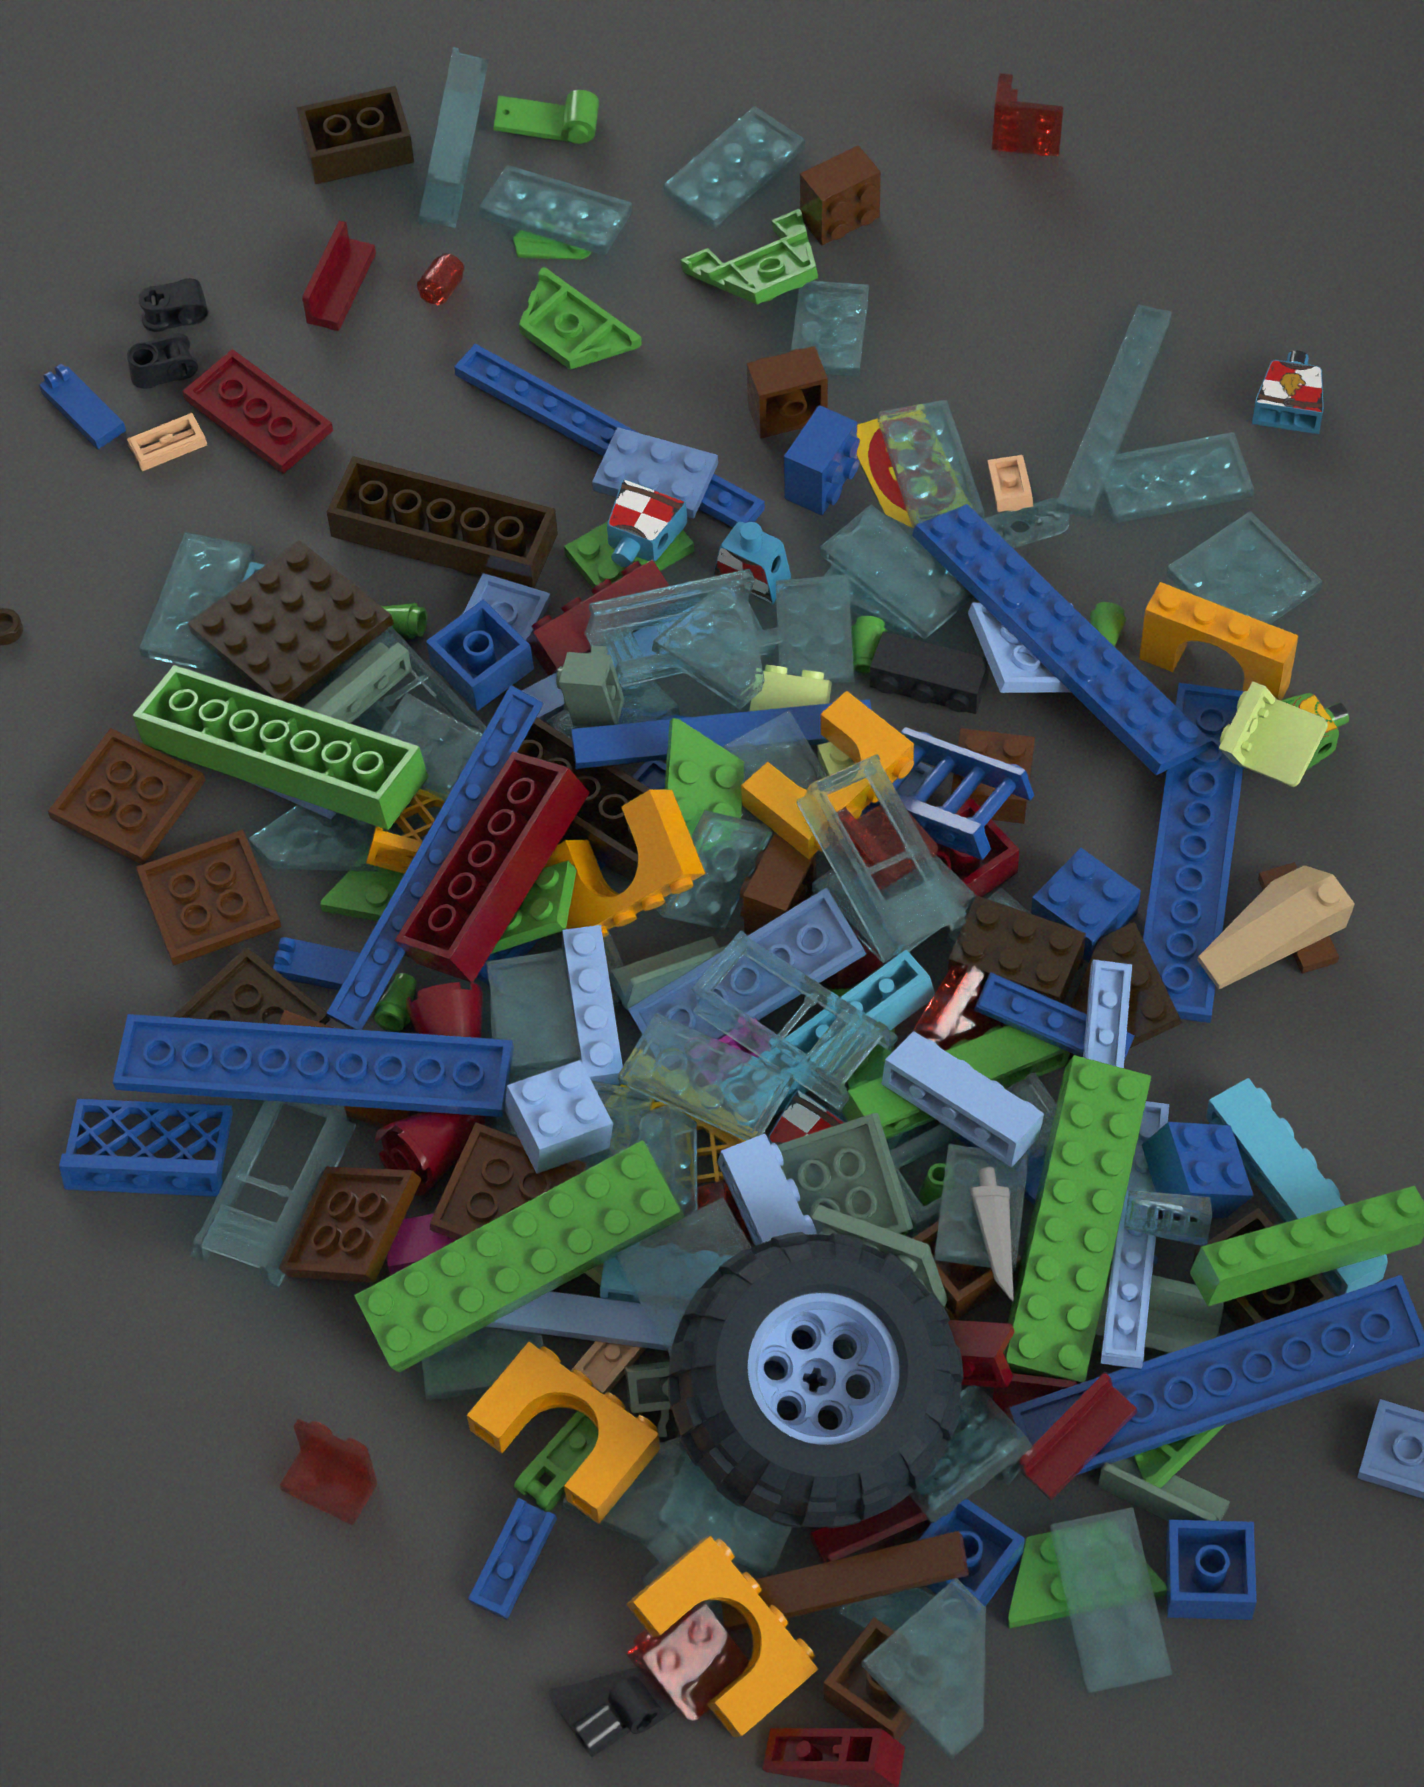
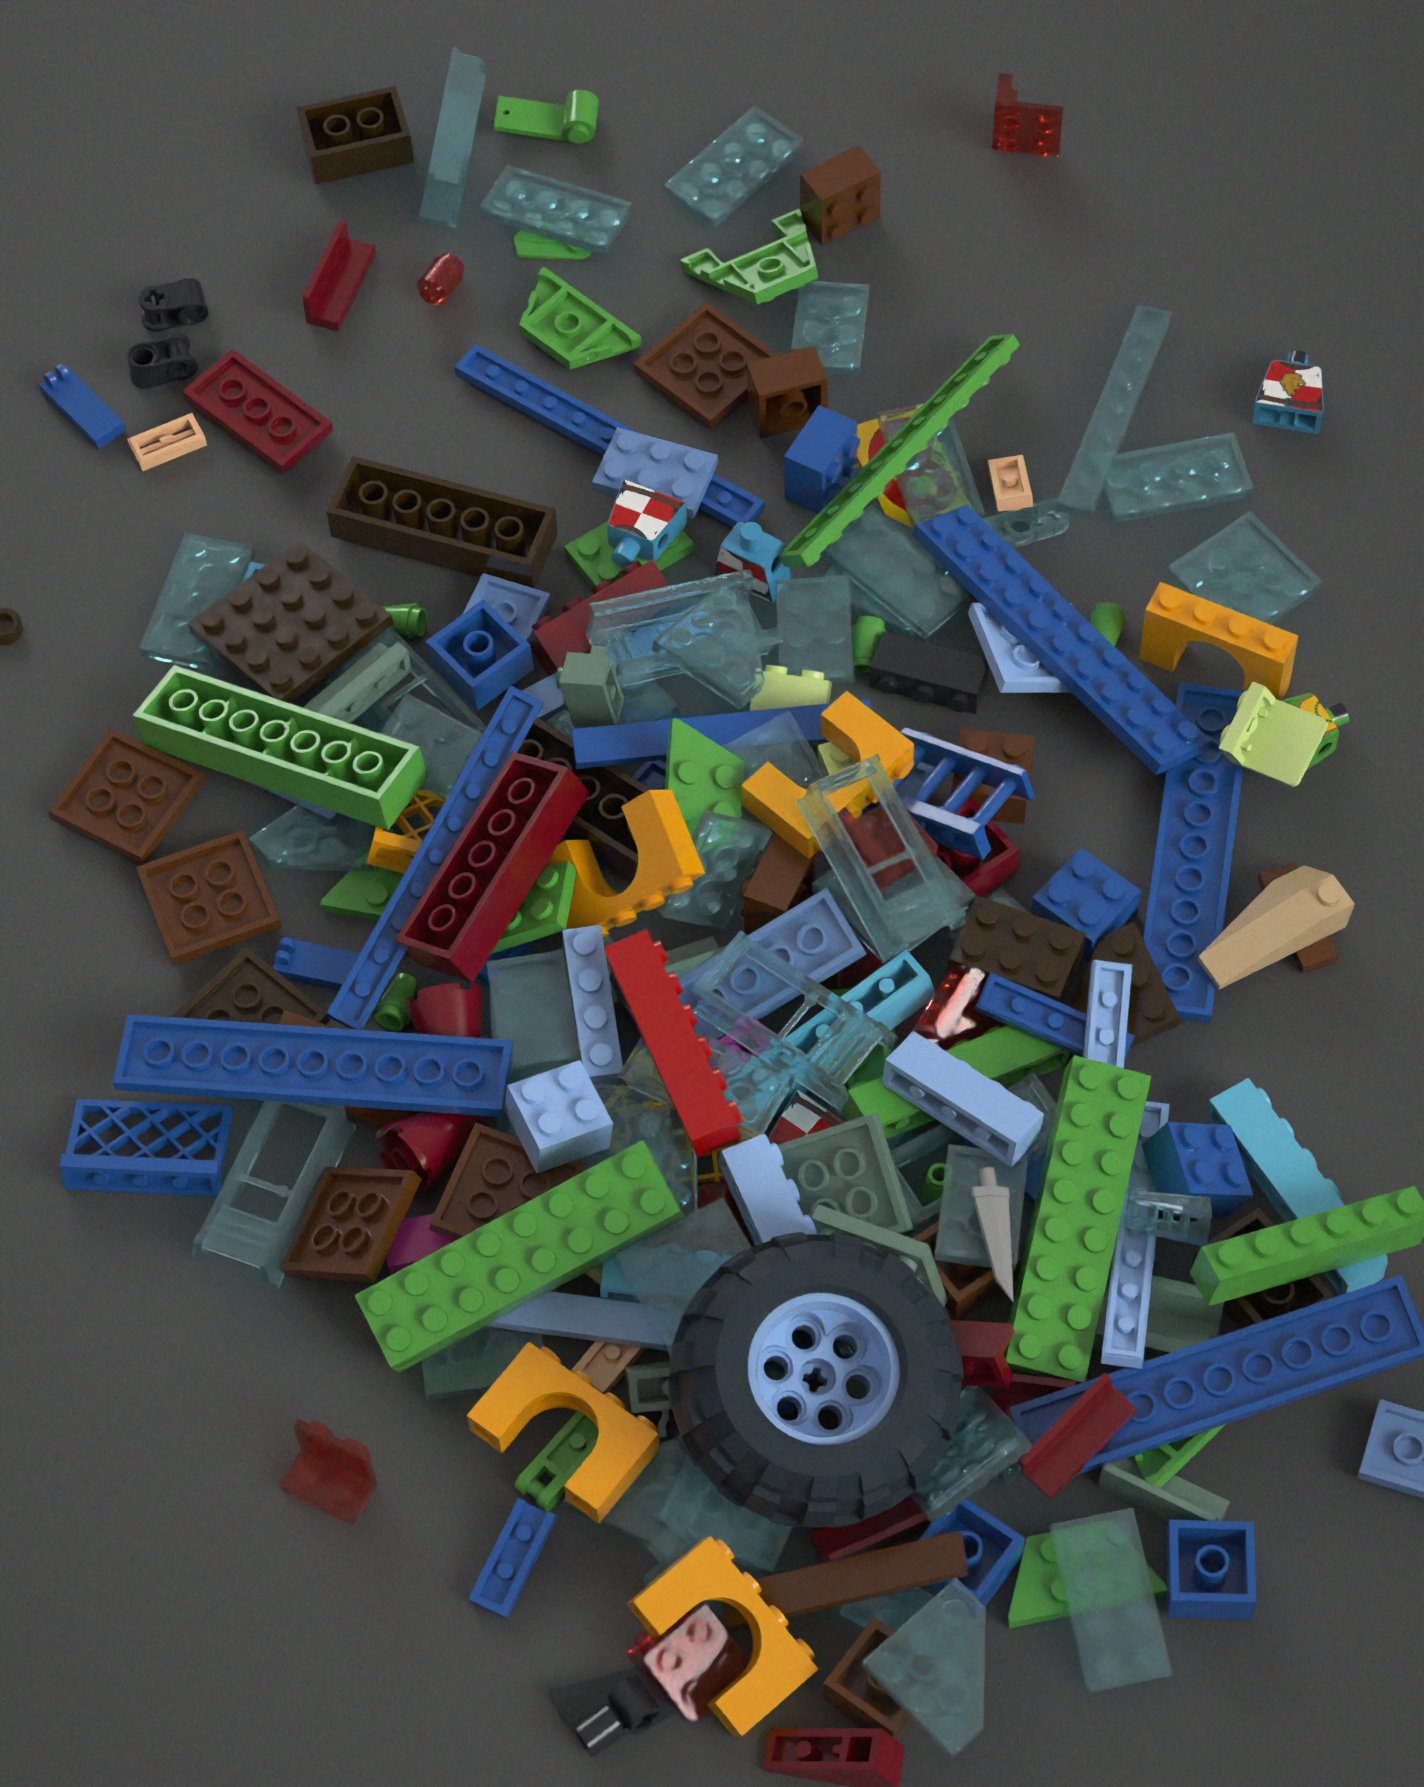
(672, 1043): none -> red brick
(703, 364): none -> reddish brown plate
(893, 456): none -> bright green plate

